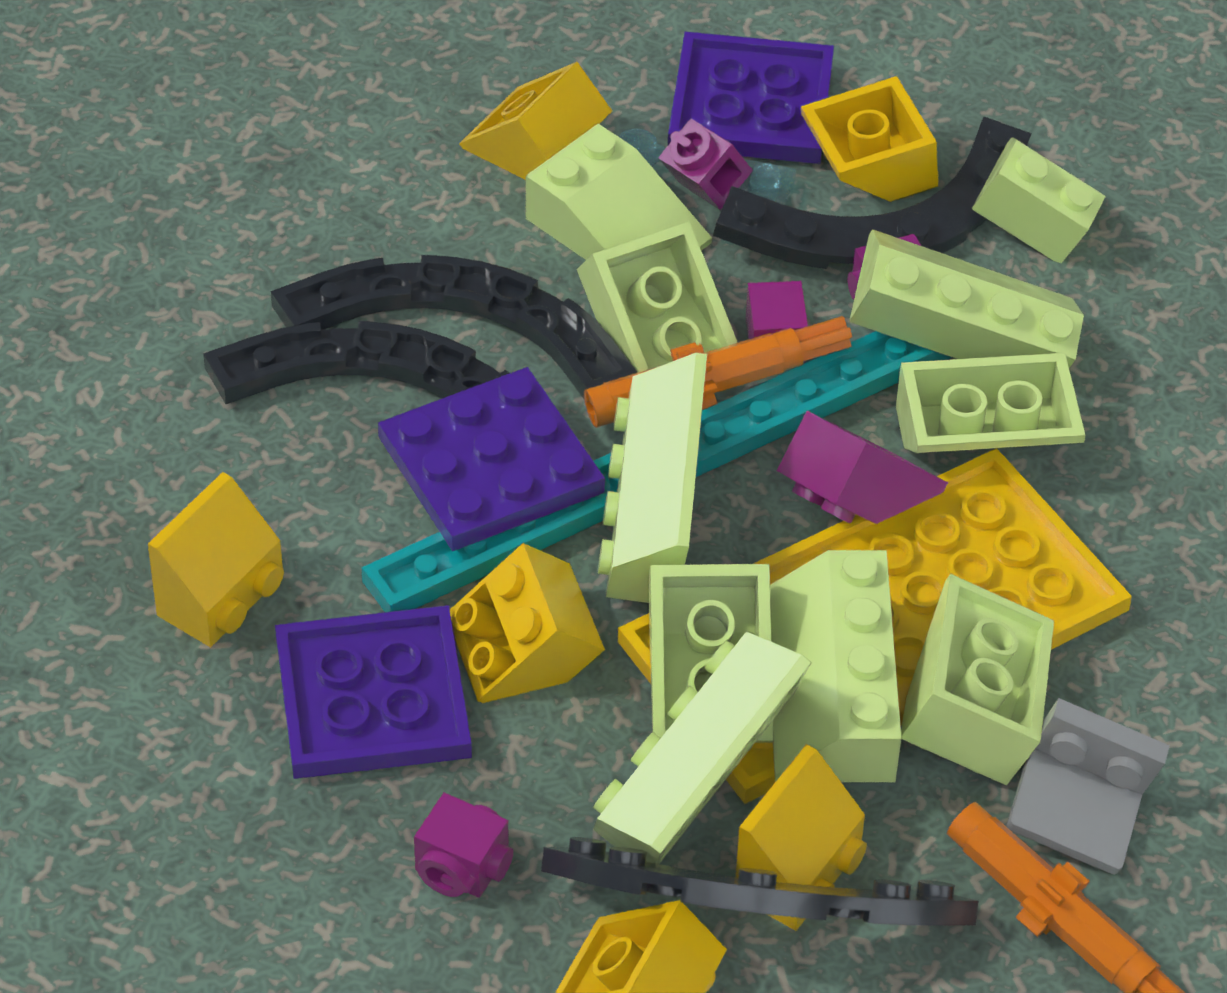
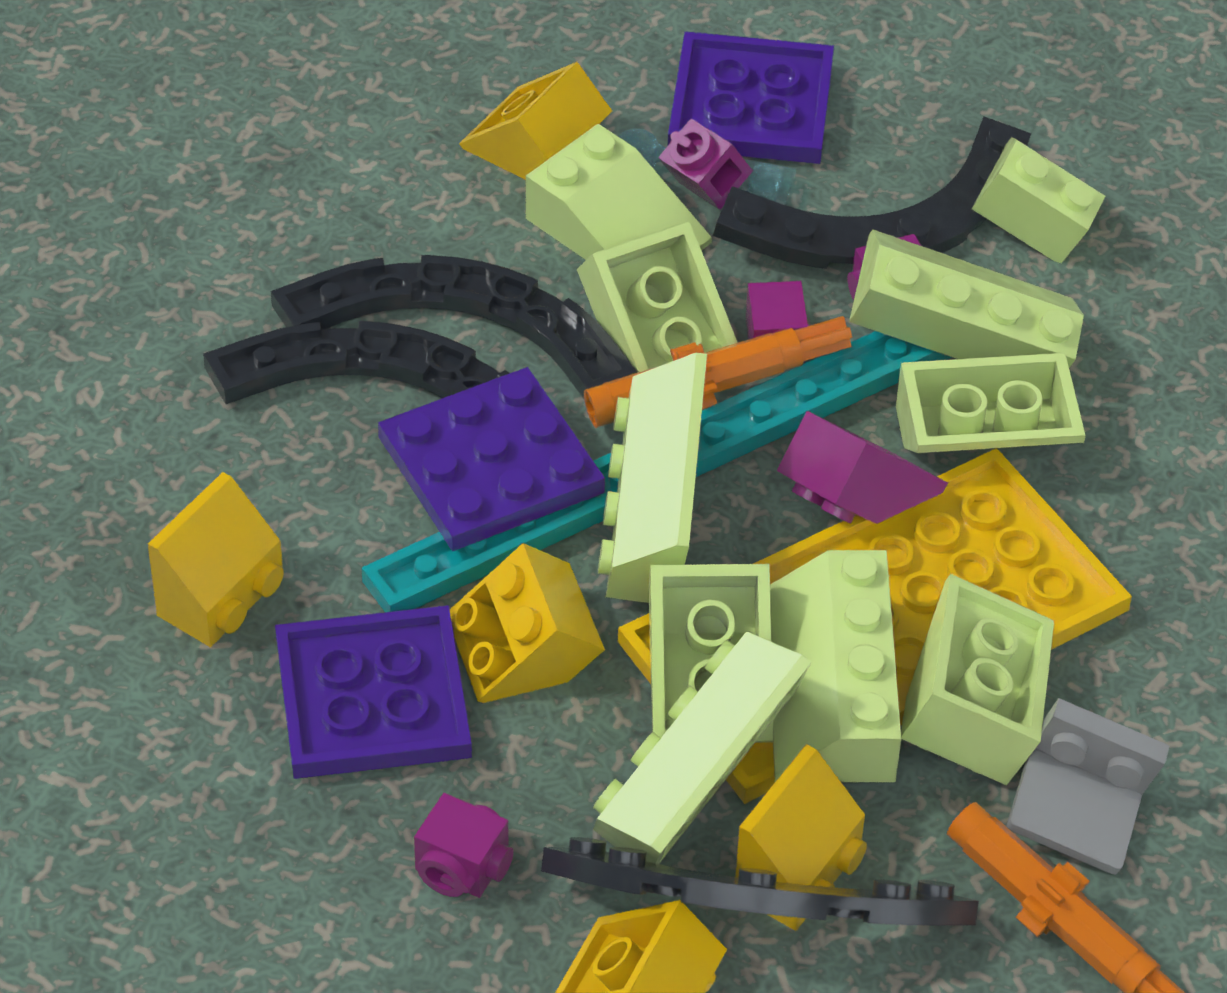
(876, 140): yellow slope -> none

